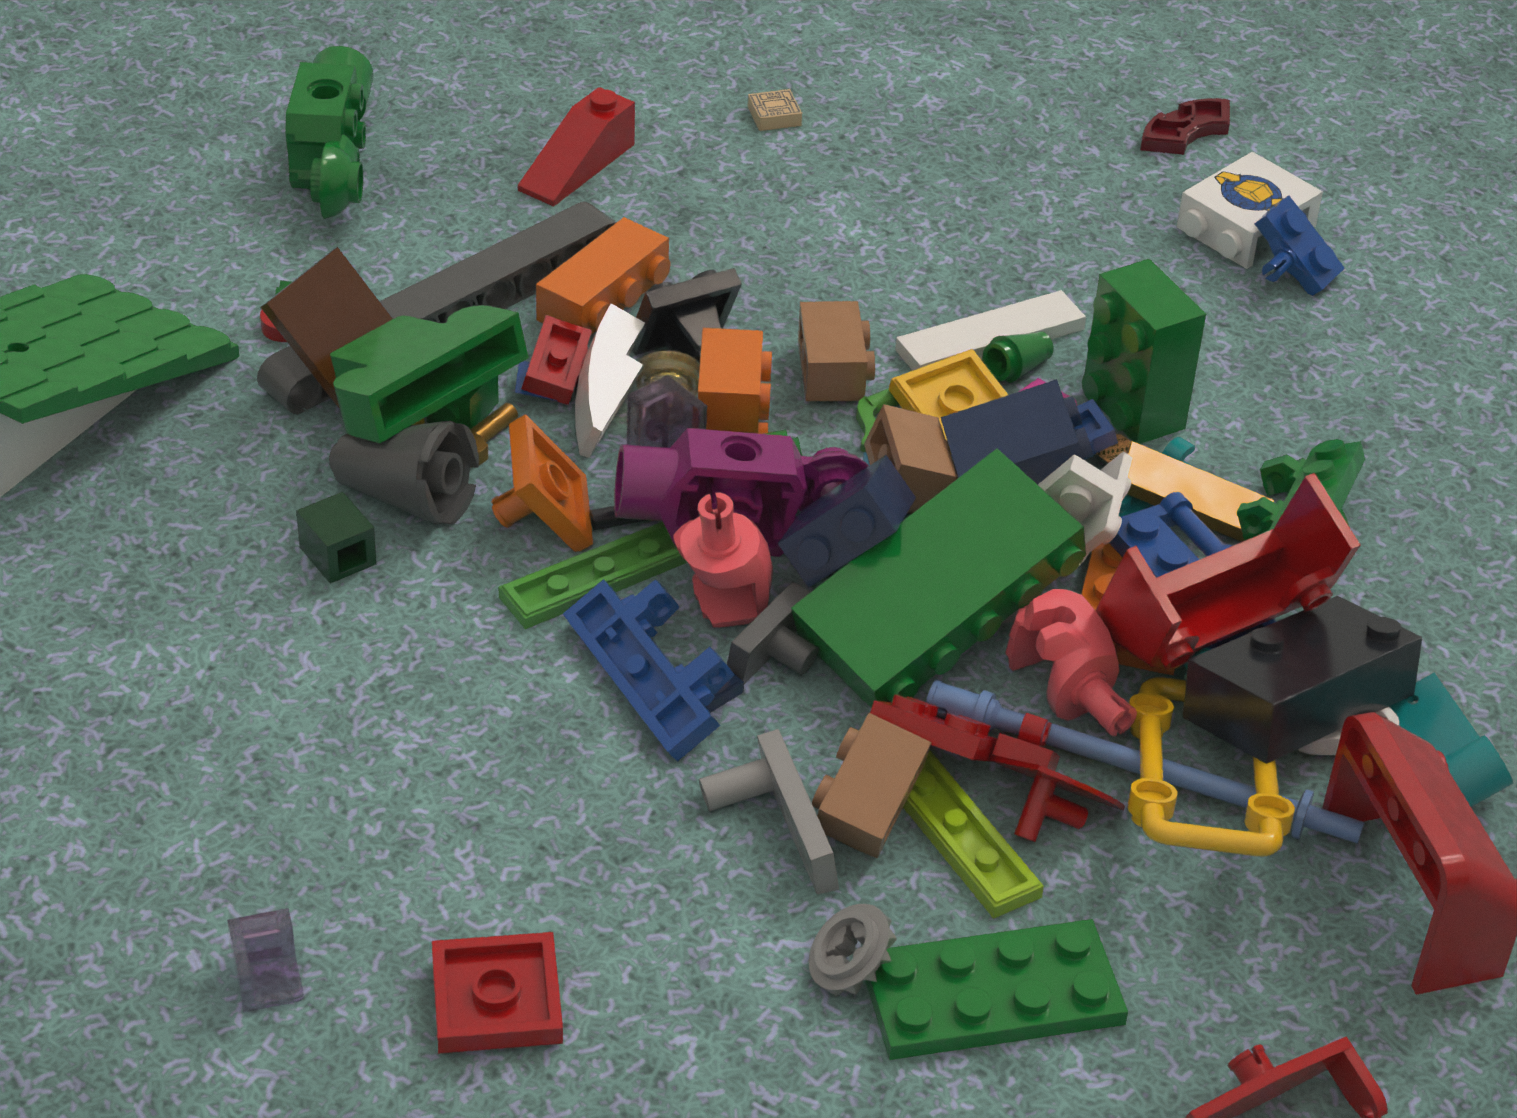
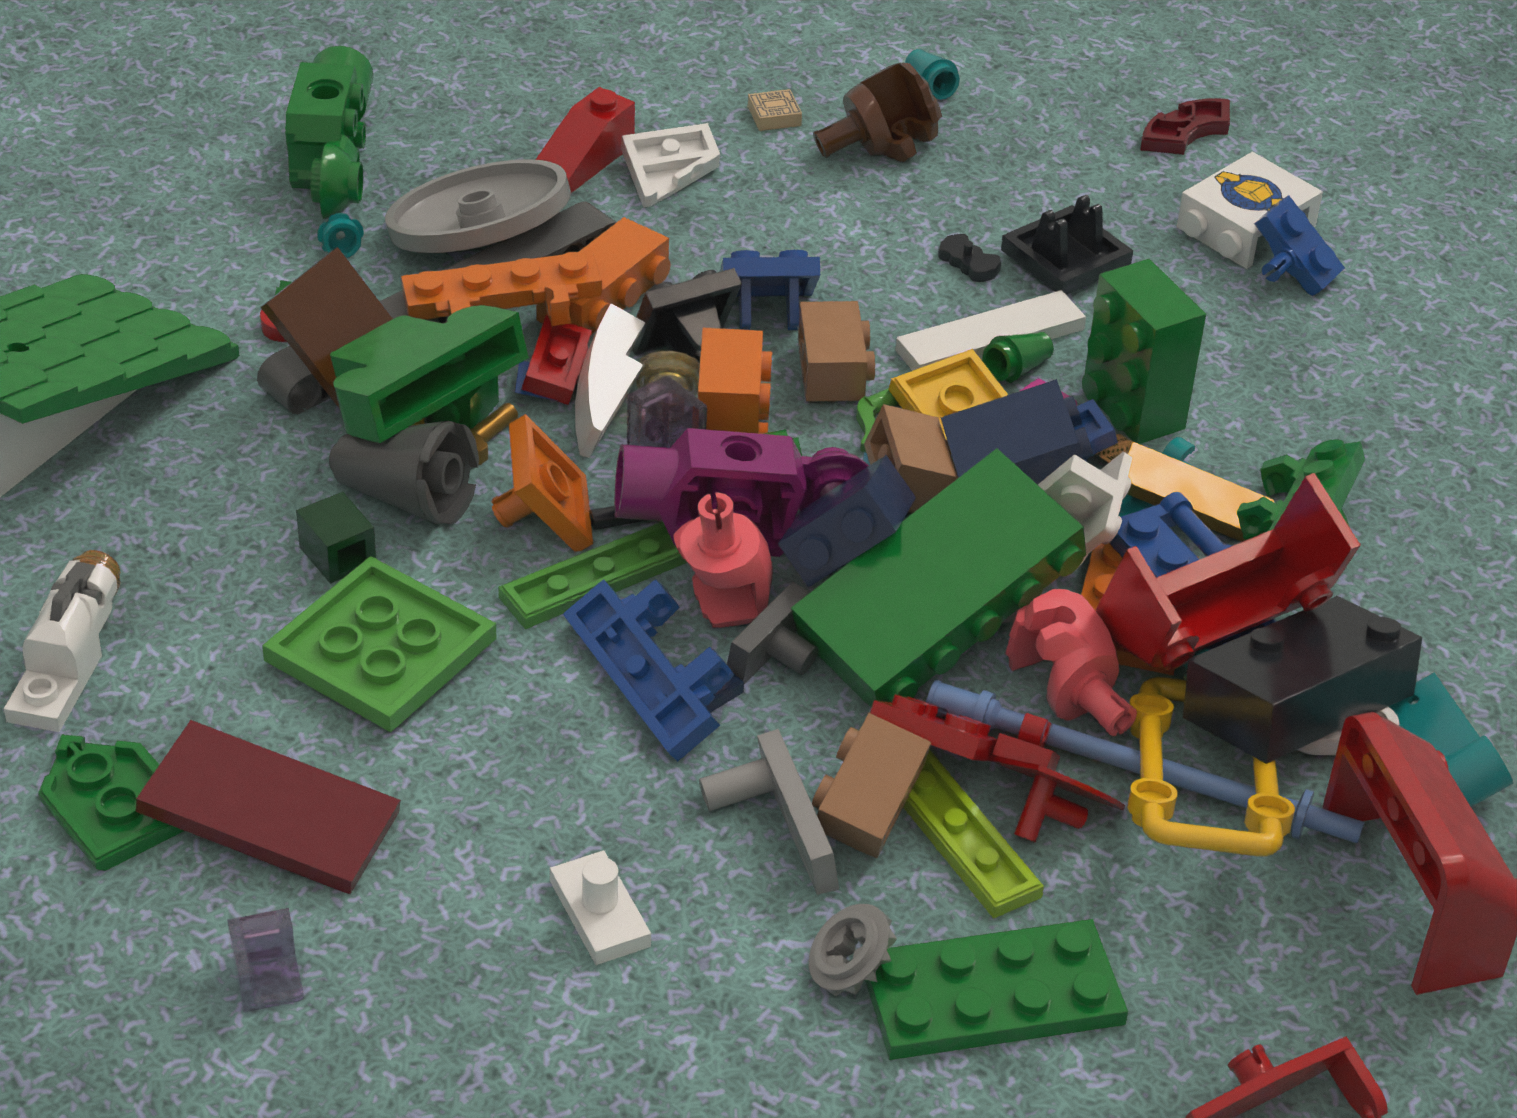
(64, 642): none -> white plate
(95, 797): none -> green tile
(268, 806): none -> dark red tile
(341, 222): none -> teal plate
(380, 643): none -> bright green plate
(478, 206): none -> light grey dish
(496, 992): red plate -> none
(505, 285): none -> orange hinge
(600, 907): none -> white tile
(669, 160): none -> white wing
(788, 275): none -> blue plate
(885, 115): none -> reddish brown piece
(936, 71): none -> teal cone
(969, 258): none -> black piece
(1067, 247): none -> black plate

